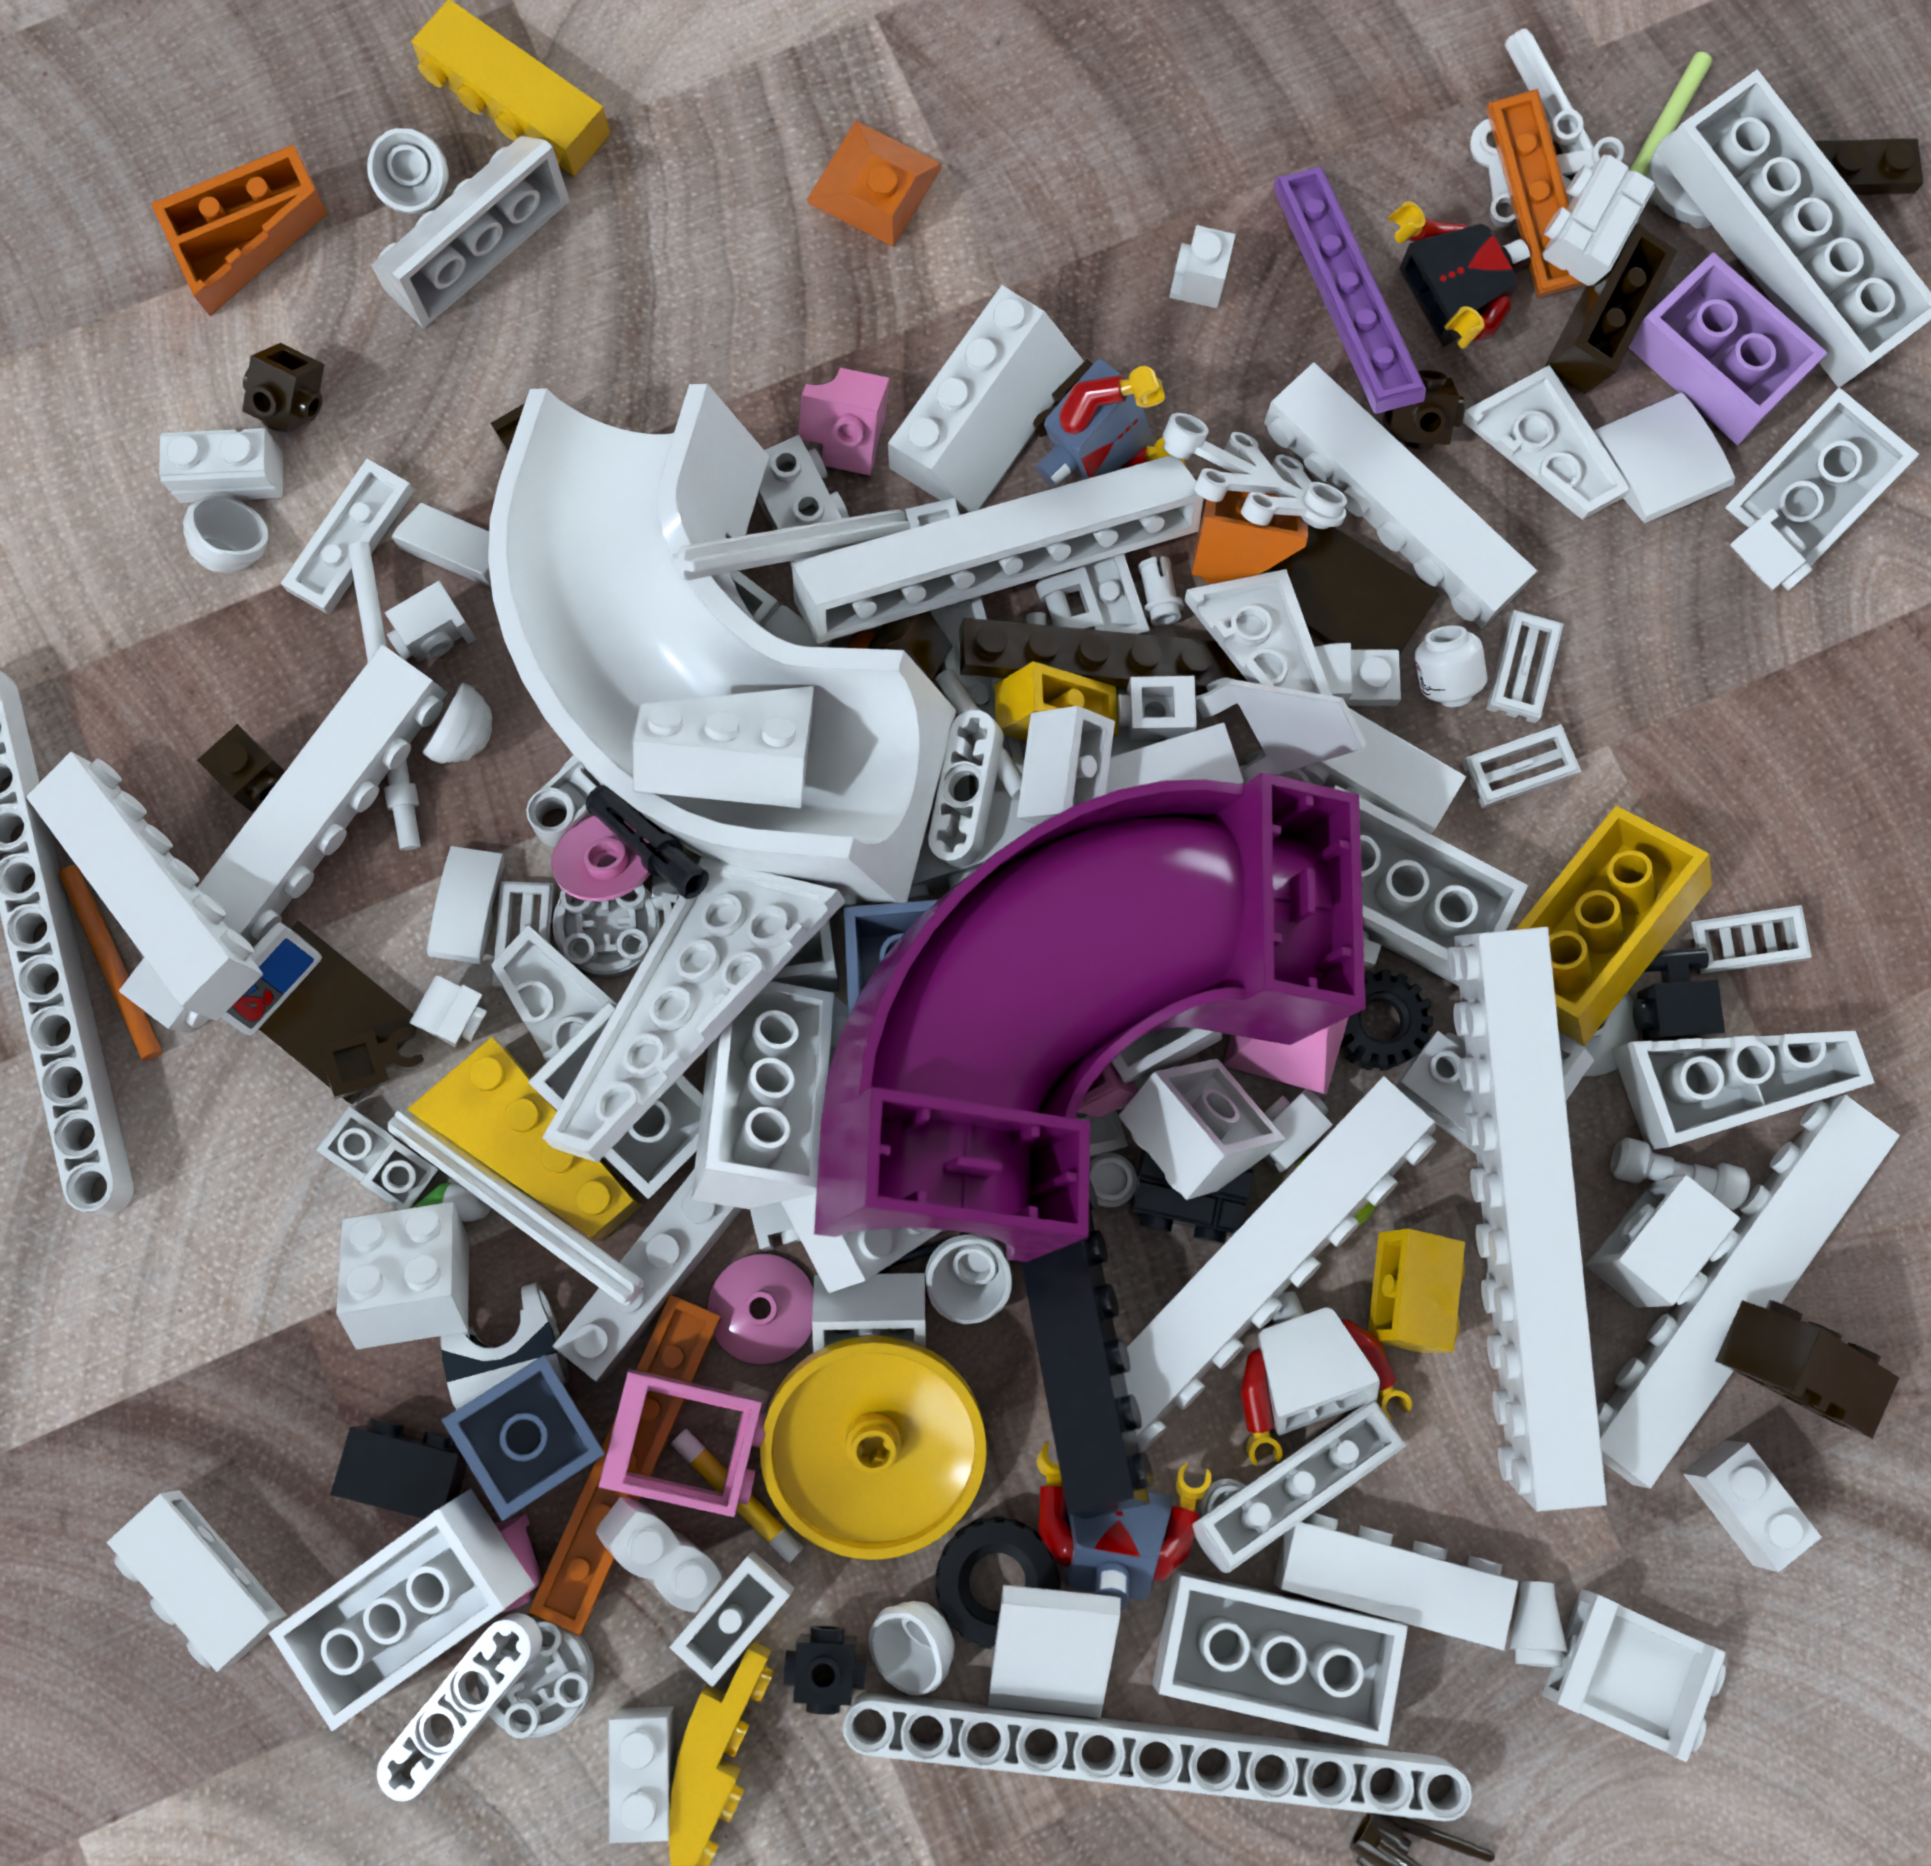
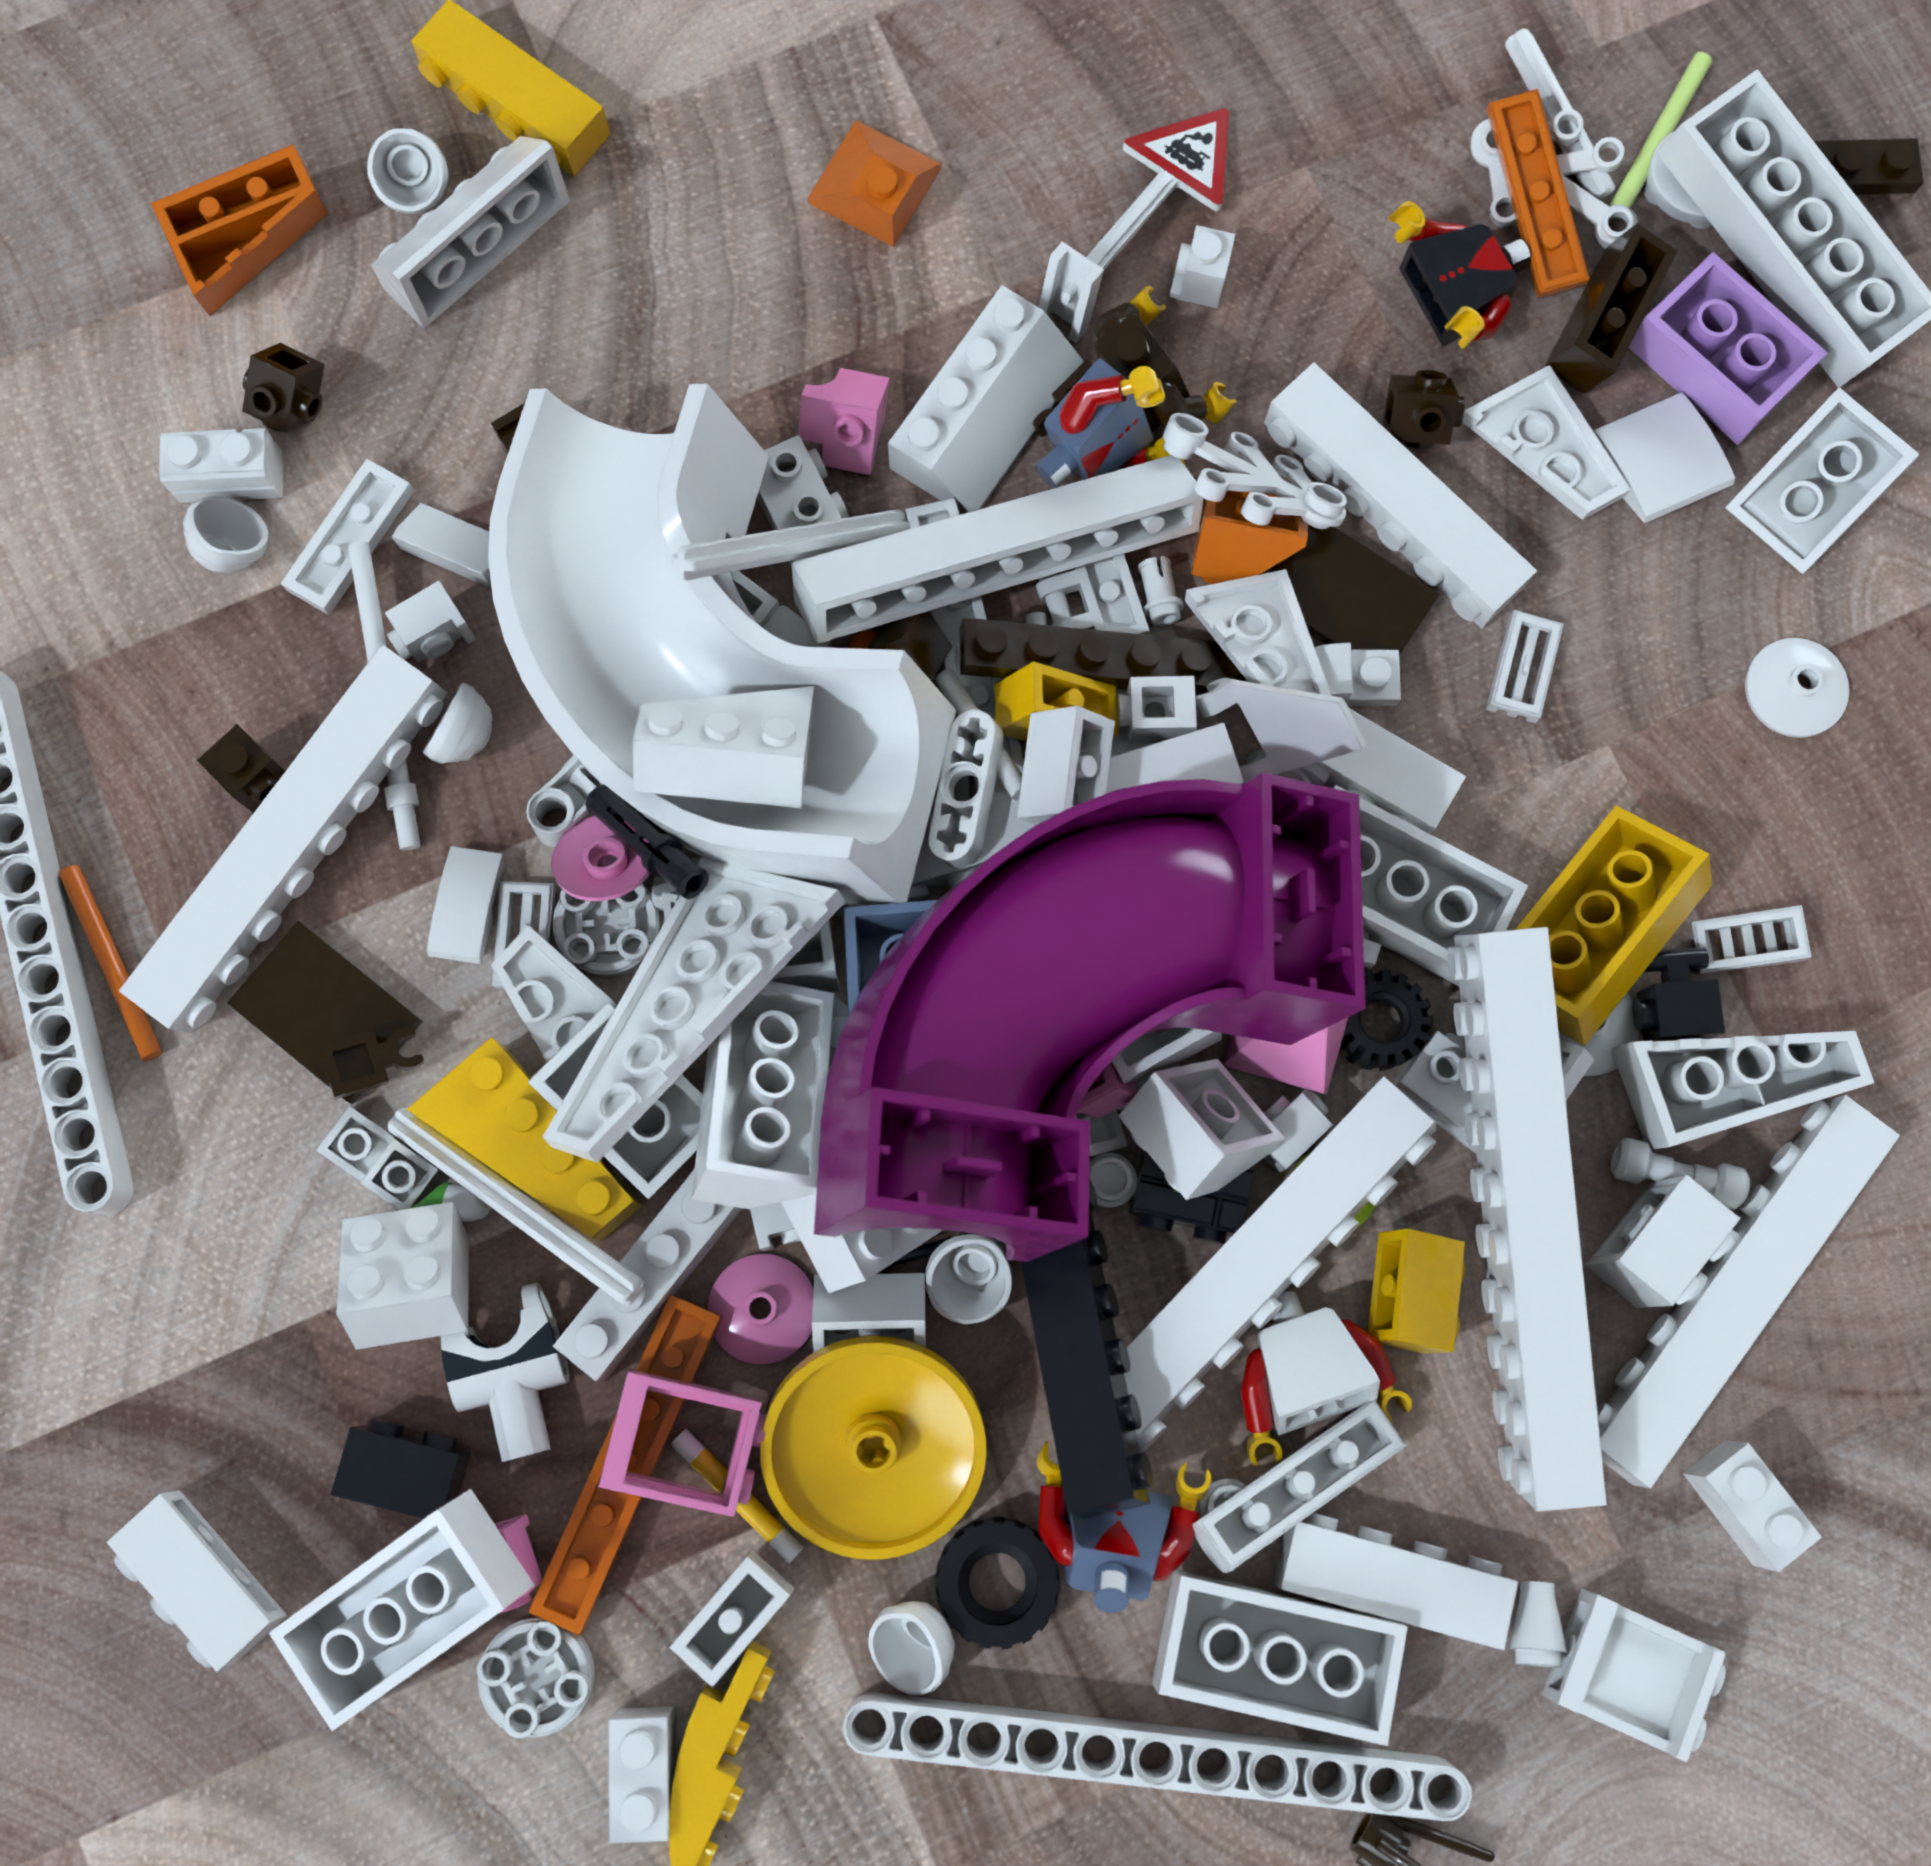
(145, 886): white brick -> none
(284, 963): slope -> none
(449, 1011): white plate -> none
(461, 1708): white beam -> none
(523, 1437): sand blue brick -> none
(659, 1554): white brick -> none
(833, 1648): black brick -> none
(1053, 1651): white tile -> none
(1128, 343): none -> dark brown torso
(1185, 157): none -> white piece
(1349, 291): medium lavender tile -> none
(1451, 666): white head -> none
(1482, 781): white tile -> none
(1598, 219): white brick -> none
(1772, 553): white brick -> none
(1780, 699): none -> white dish
(1808, 1366): dark brown wedge -> none

